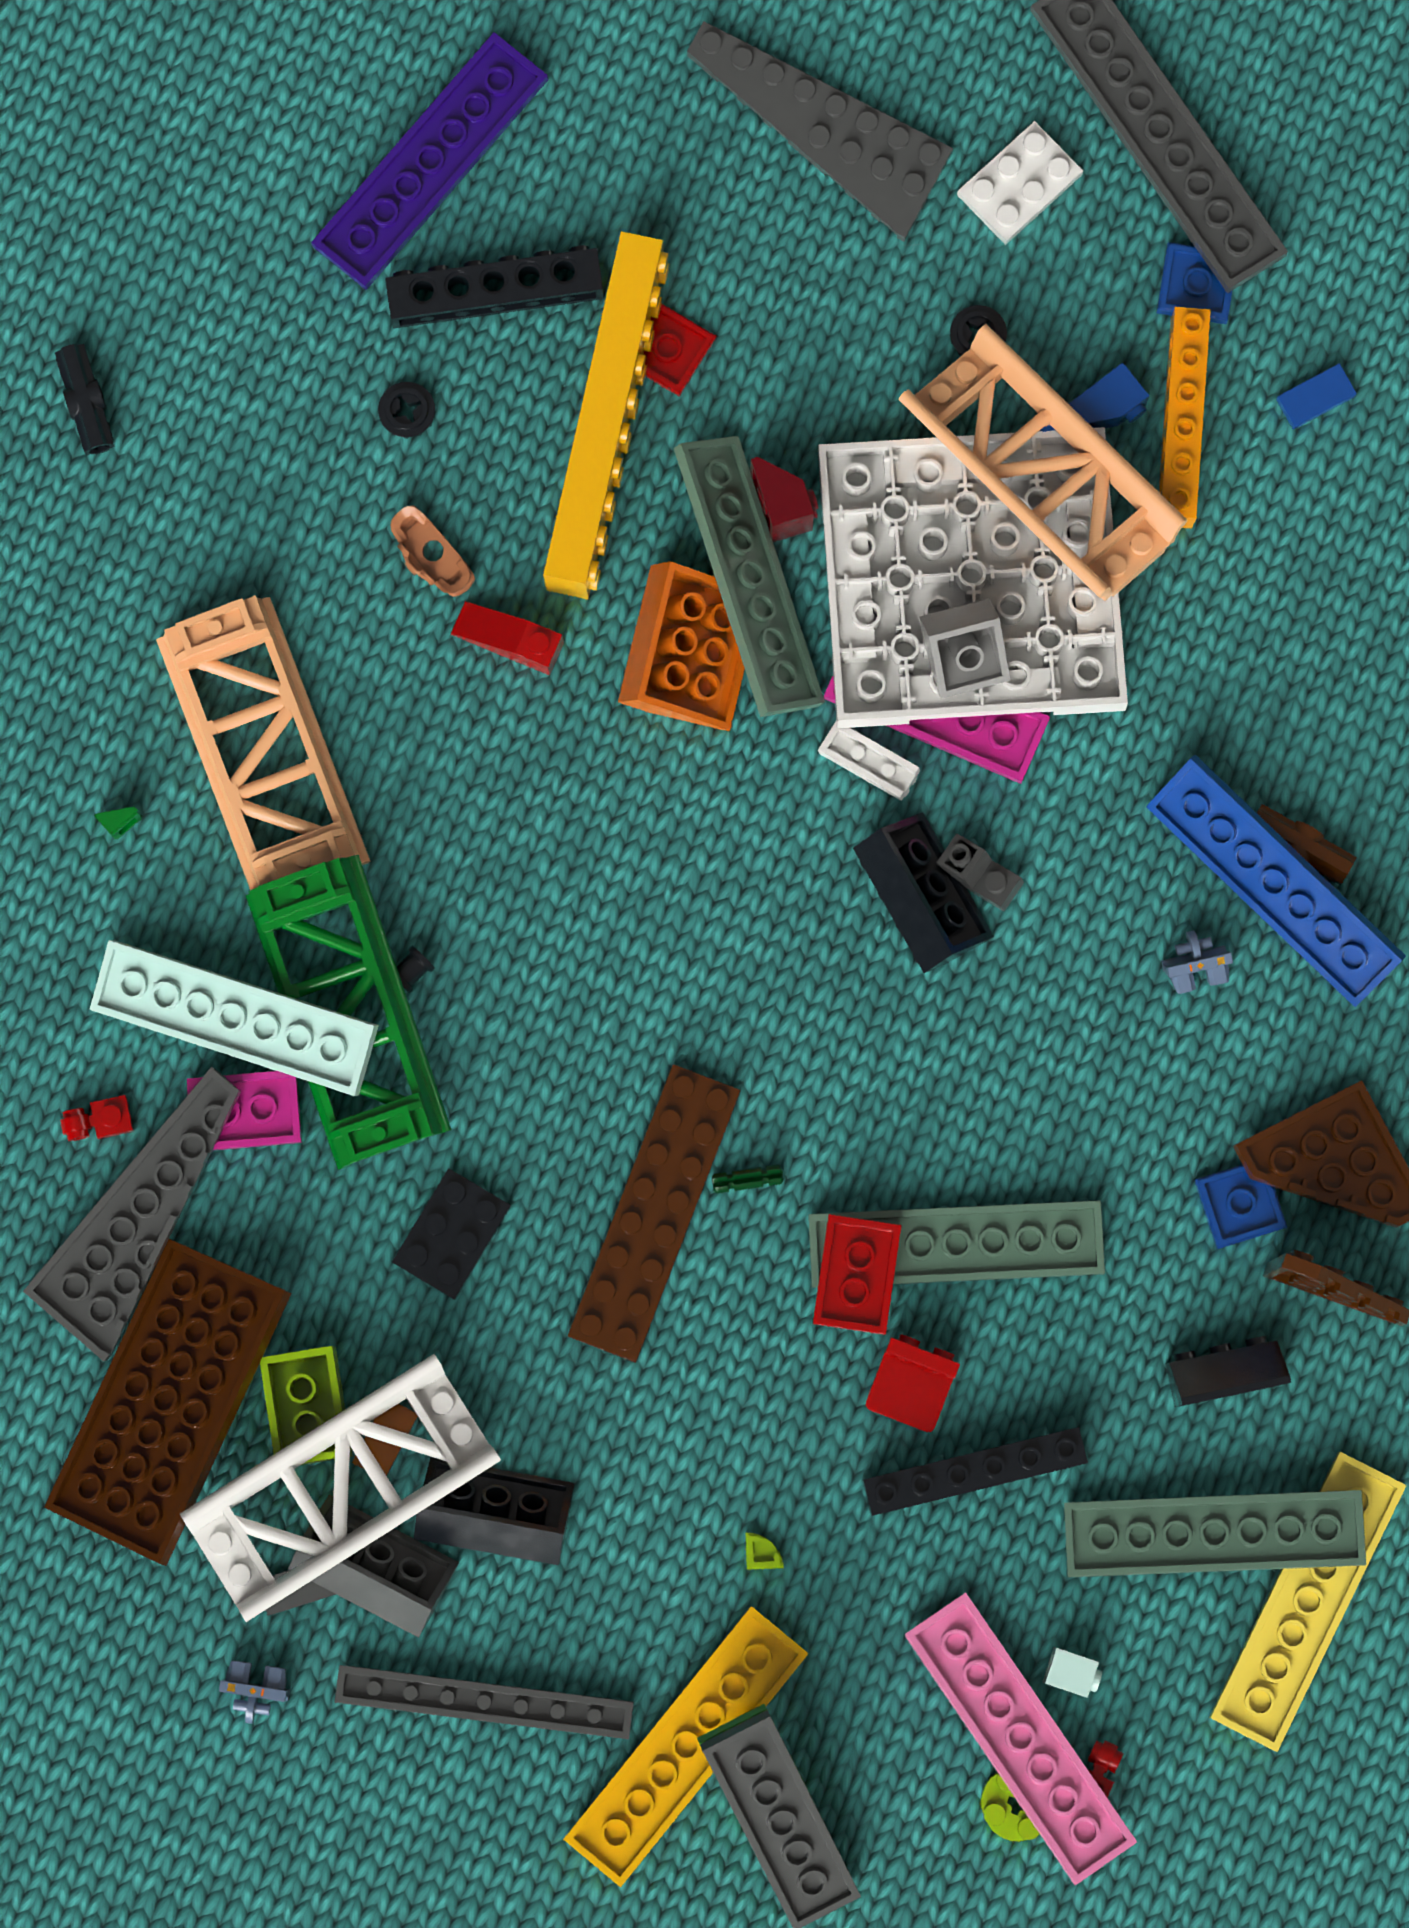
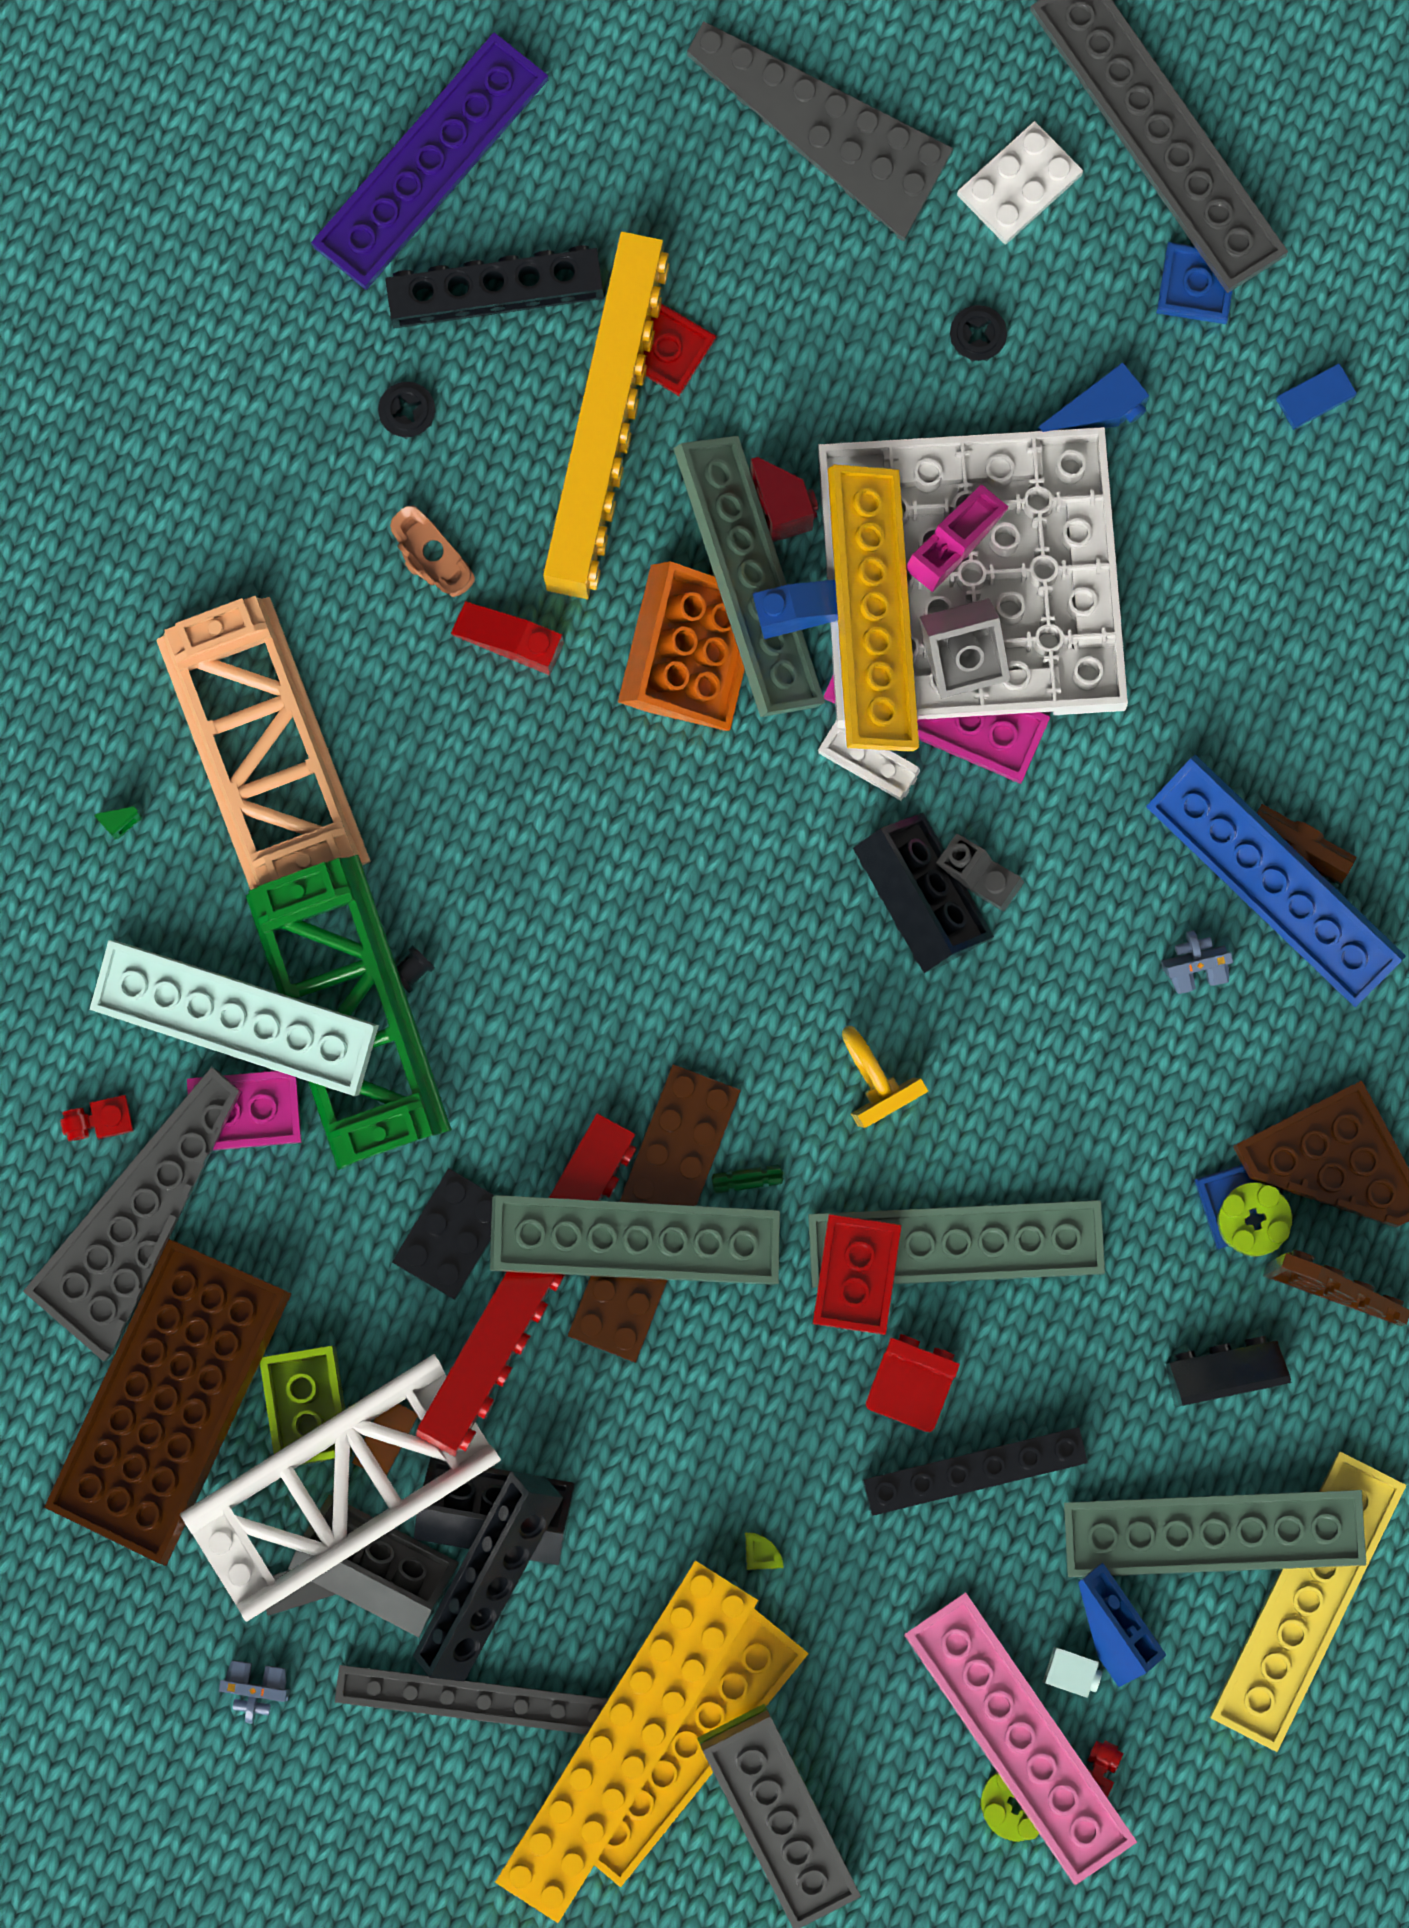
(84, 399): black piece -> none
(487, 1576): none -> black brick
(518, 1301): none -> red brick
(626, 1741): none -> yellow brick
(634, 1240): none -> sand green plate
(796, 607): none -> blue slope
(873, 608): none -> yellow plate
(884, 1093): none -> yellow tile
(956, 538): none -> dark pink slope
(1109, 561): light nougat piece -> none
(1117, 1629): none -> blue slope
(1184, 409): light orange brick -> none
(1244, 1237): none -> lime plate

